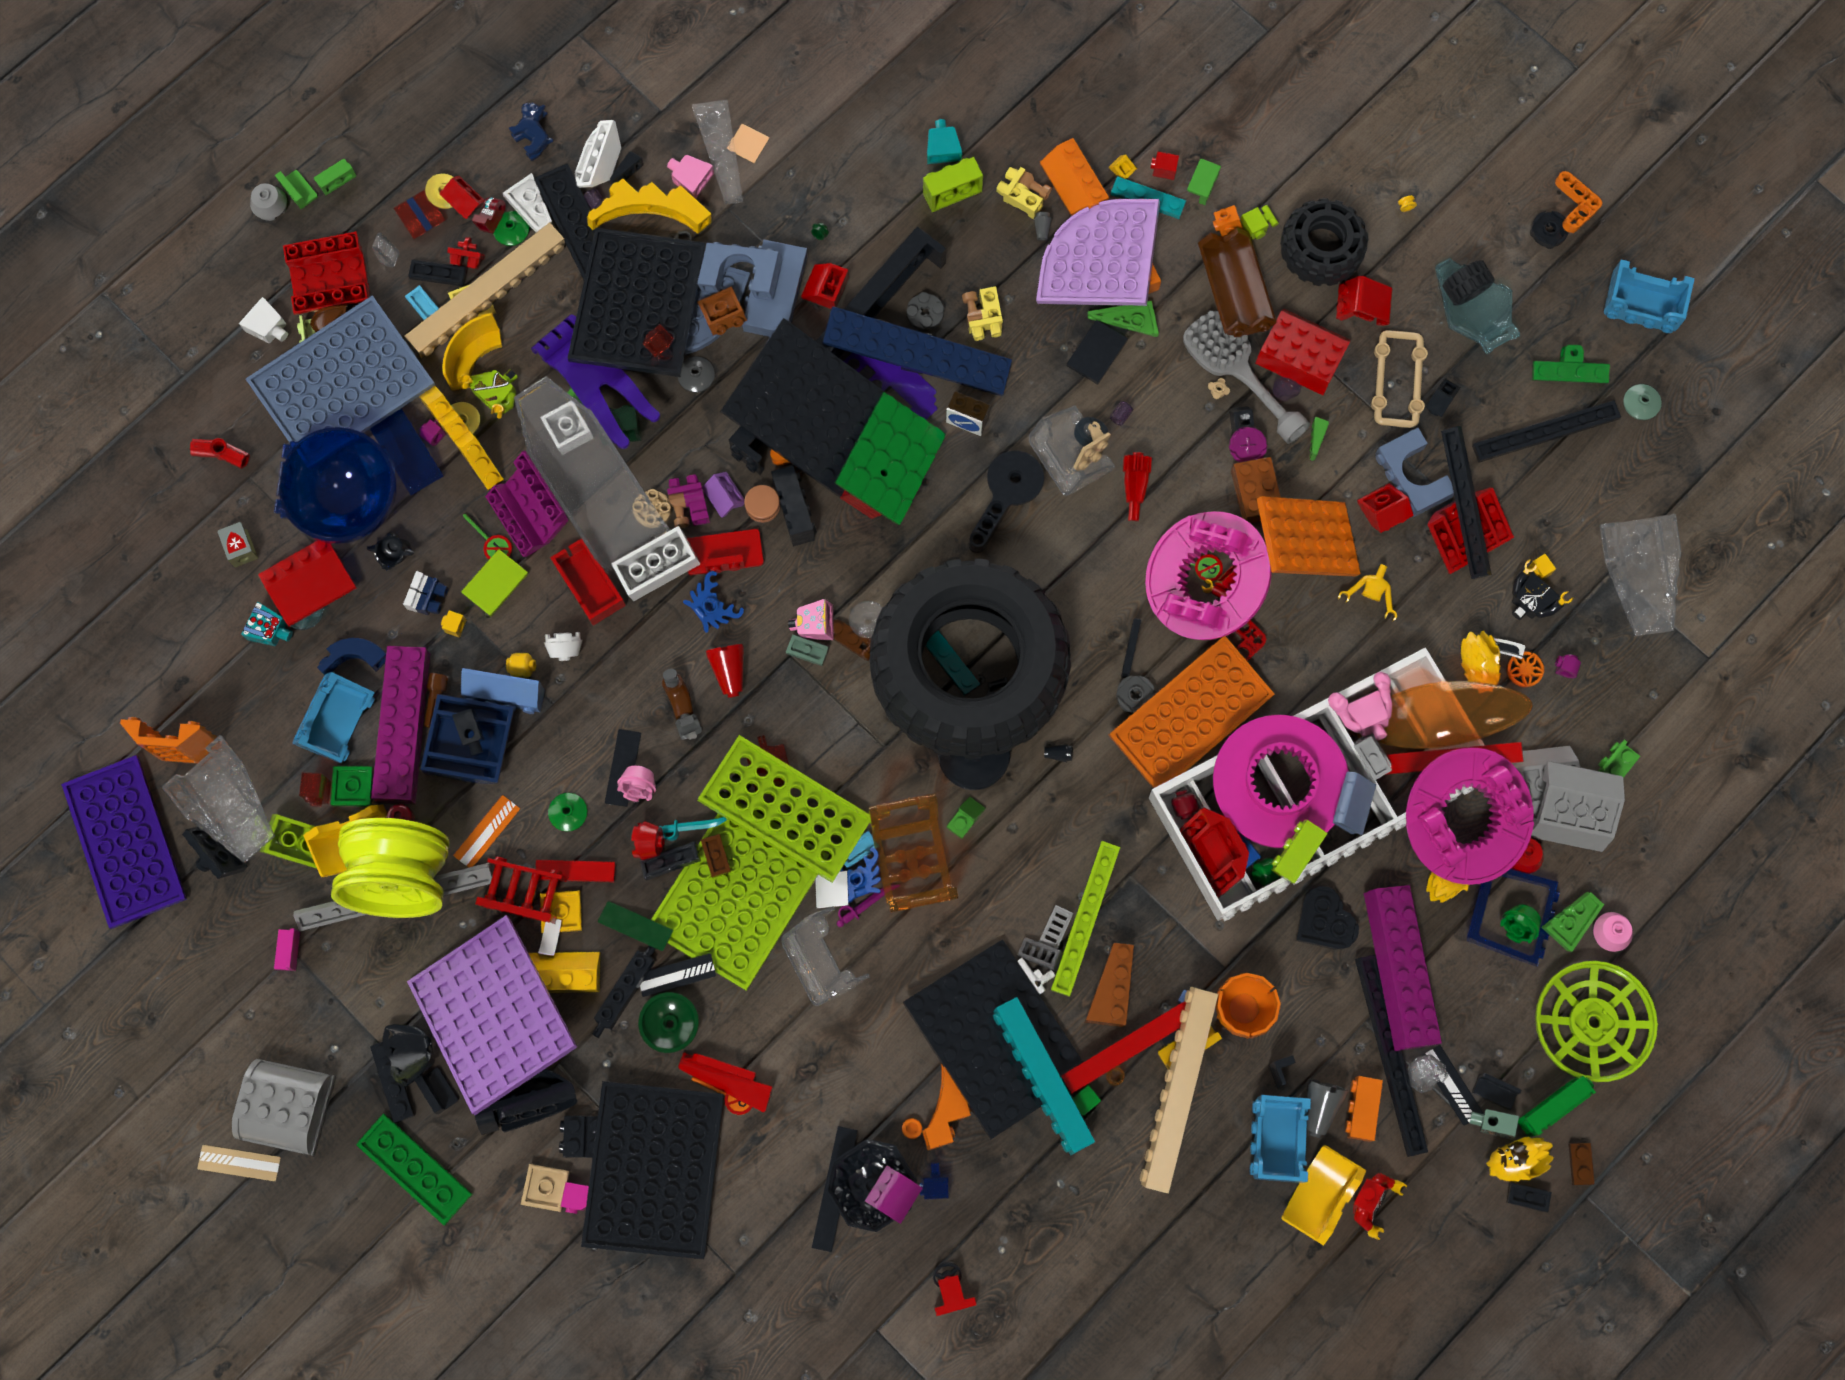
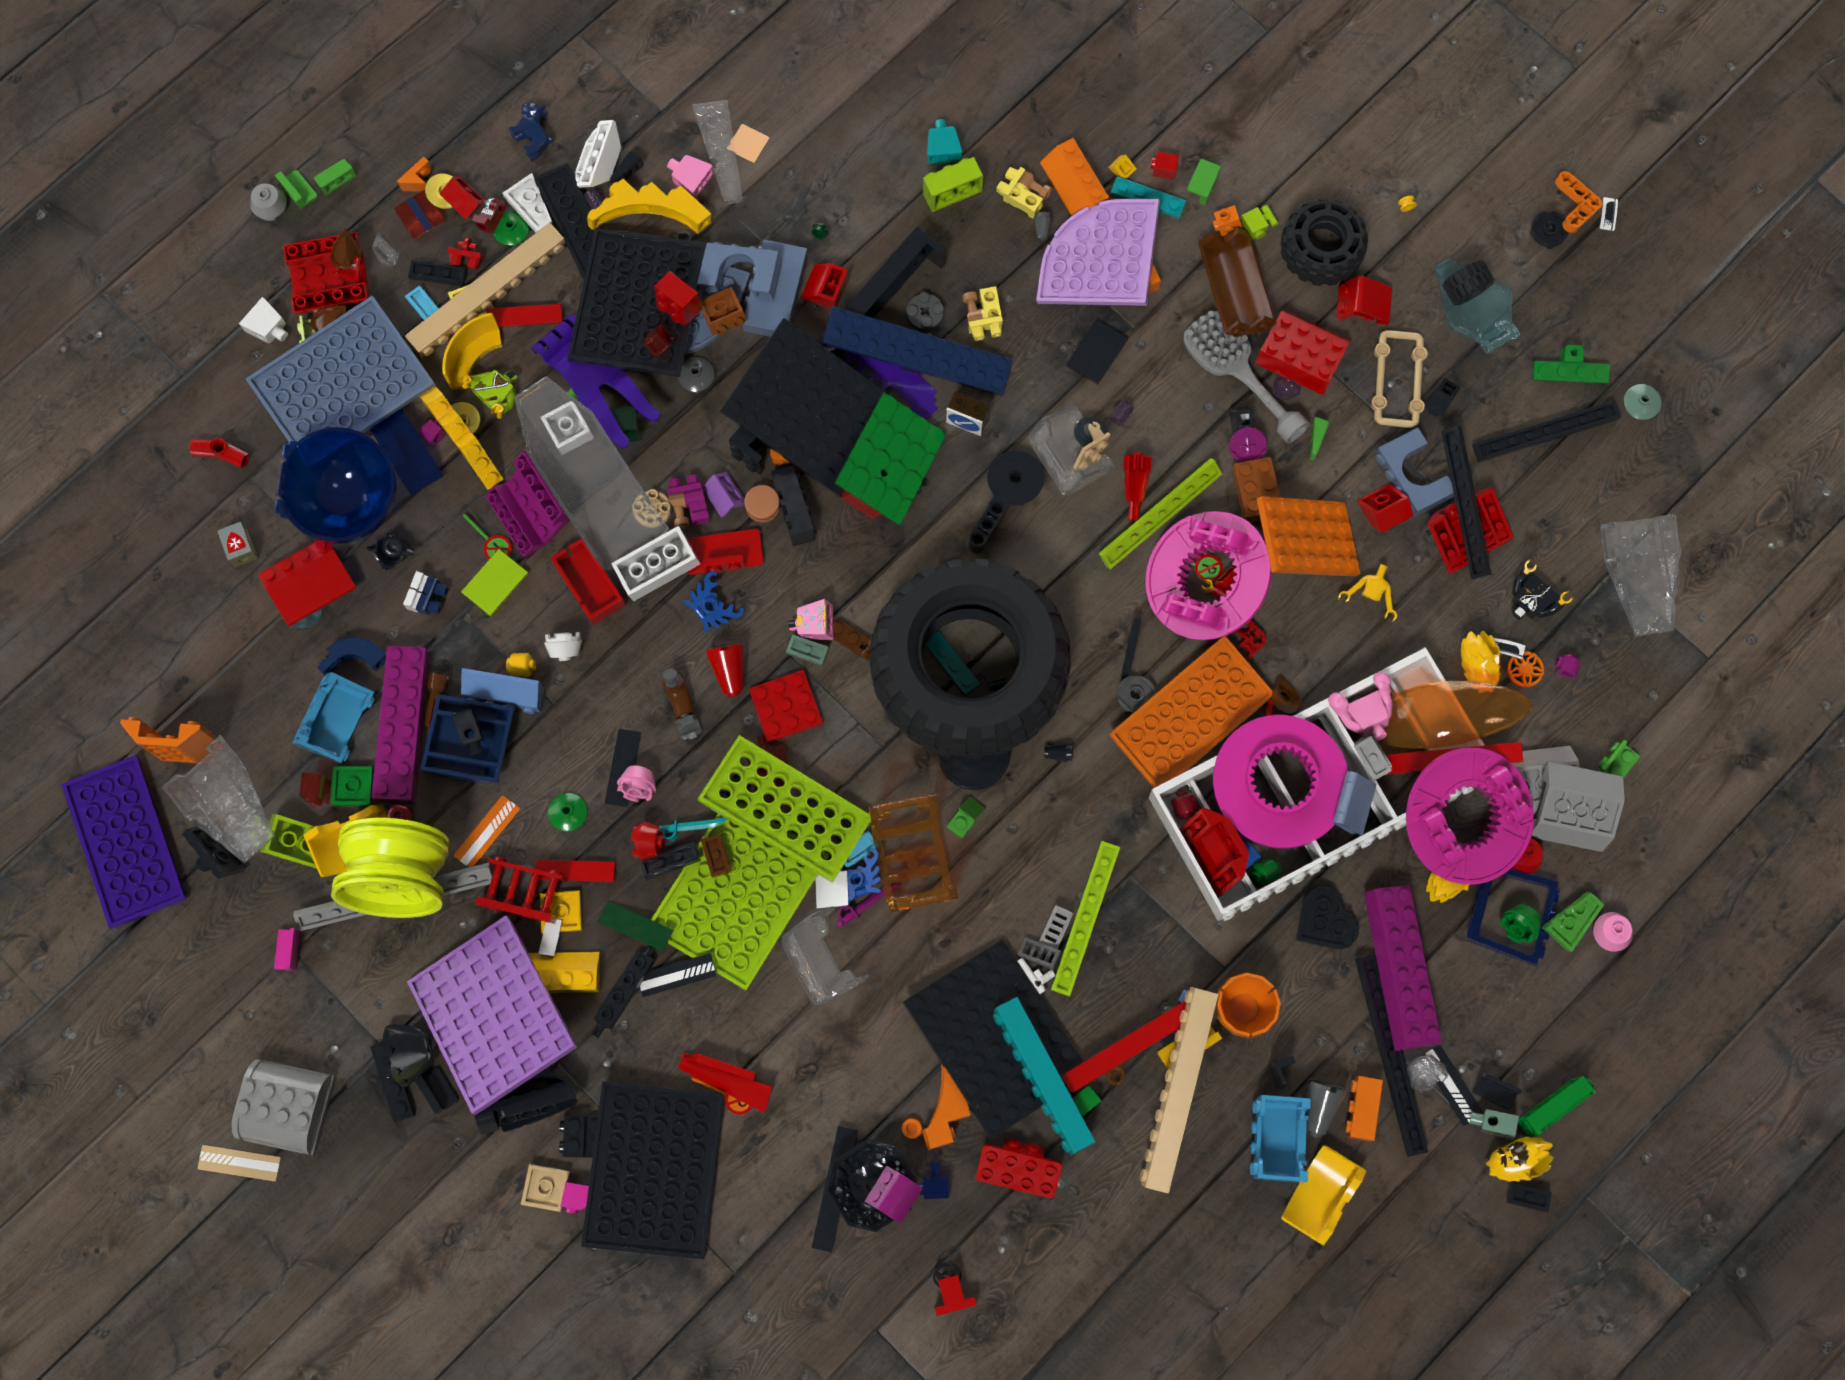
(266, 627): torso -> none
(346, 253): none -> reddish brown piece
(413, 177): none -> orange slope
(414, 1169): green tile -> none
(453, 623): yellow plate -> none
(527, 315): none -> red tile
(654, 1020): dark green dish -> none
(676, 299): none -> red brick
(785, 706): none -> red plate
(861, 613): clear dish -> none
(1019, 1168): none -> red bracket
(1112, 992): dark orange wedge -> none
(1129, 317): bright green wing -> none
(1160, 513): none -> lime plate
(1218, 393): tan plate -> none
(1283, 697): none -> reddish brown piece
(1298, 851): lime brick -> none
(1370, 1200): red torso -> none
(1544, 567): yellow plate -> none
(1581, 1164): reddish brown plate -> none
(1606, 1015): lime dish -> none
(1609, 214): none -> sticker
(1647, 299): dark azure windscreen -> none

